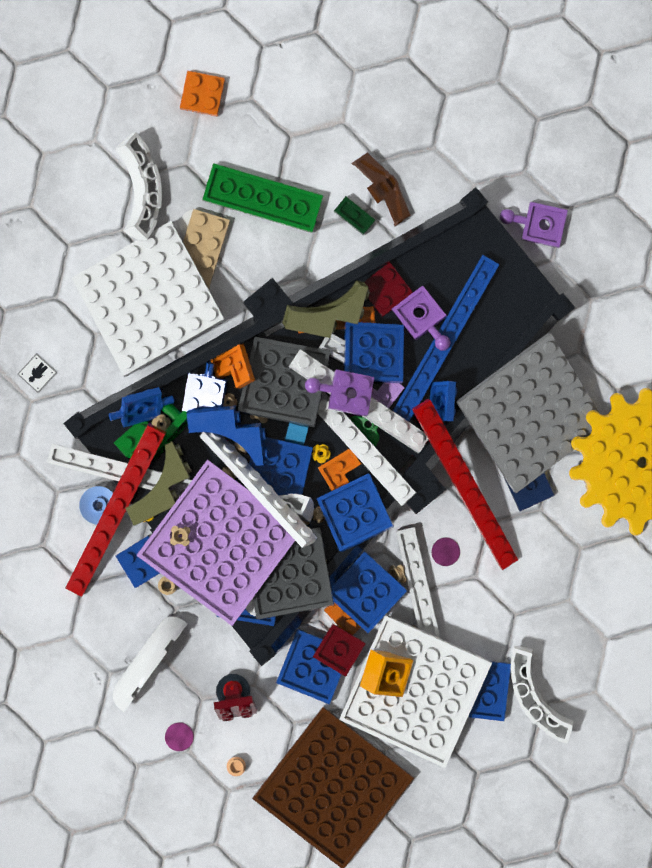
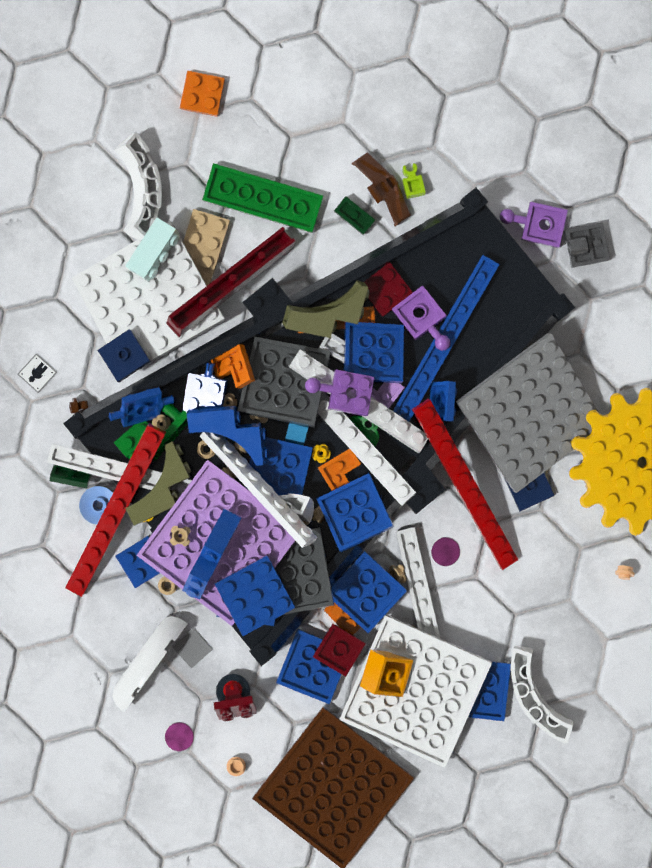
(69, 476): none -> dark green plate
(77, 406): none -> reddish brown plate
(124, 355): none -> dark blue plate
(153, 250): none -> light aqua brick
(192, 648): none -> light grey sticker
(201, 453): none -> tan plate
(211, 554): none -> blue arch
(230, 282): none -> dark red tile
(254, 595): none -> blue plate
(413, 184): none -> lime plate
(587, 245): none -> flat silver plate
(625, 572): none -> light nougat plate

